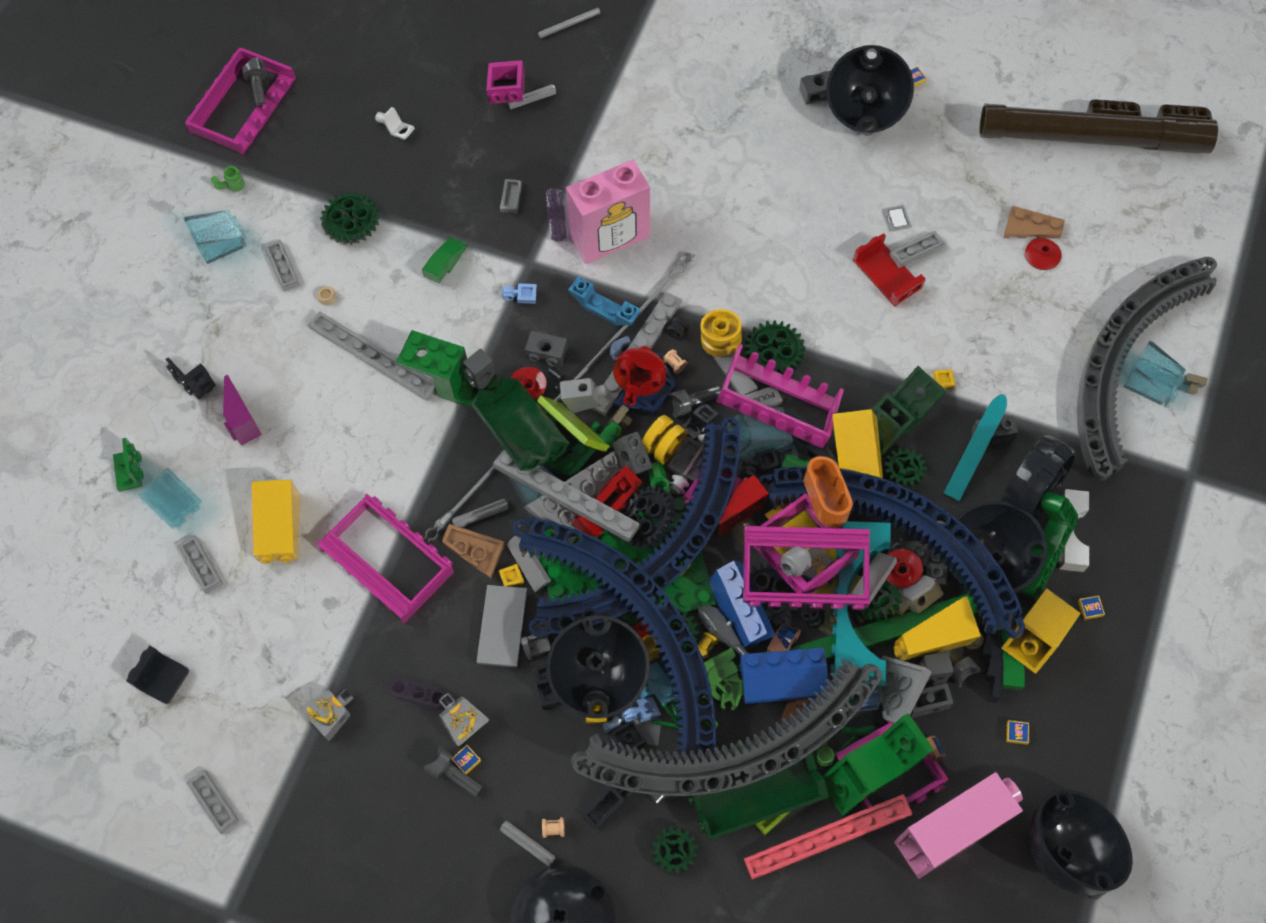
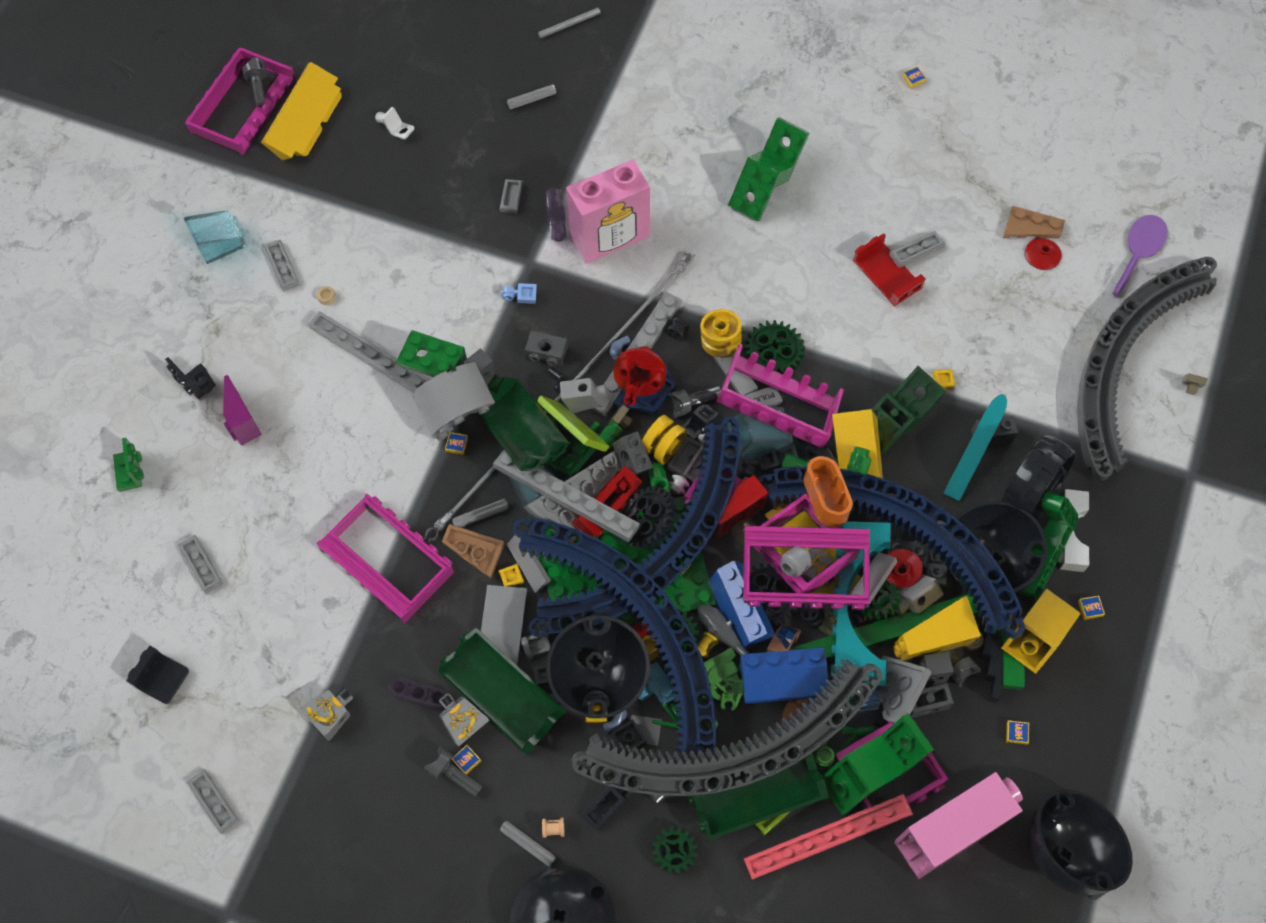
(170, 499): clear light blue slope -> none
(233, 180): bright green piece -> none
(275, 520): yellow slope -> none
(302, 113): none -> yellow slope
(339, 228): dark green gear -> none
(443, 259): green slope -> none
(452, 397): none -> light grey cylinder
(456, 443): none -> tile
(501, 690): none -> dark green cylinder
(505, 71): dark pink window -> none
(532, 377): red dish -> none
(599, 305): dark azure slope -> none
(644, 708): light blue plate -> none
(675, 361): light nougat bush -> none
(768, 169): none -> green bracket
(814, 87): dark grey brick -> none
(859, 460): none -> green piece
(884, 77): black piece -> none
(896, 218): sticker -> none
(902, 459): dark green gear -> none
(938, 752): nougat slope -> none
(1108, 123): dark brown piece -> none
(1143, 241): none -> medium lavender piece
(1155, 375): clear light blue slope -> none

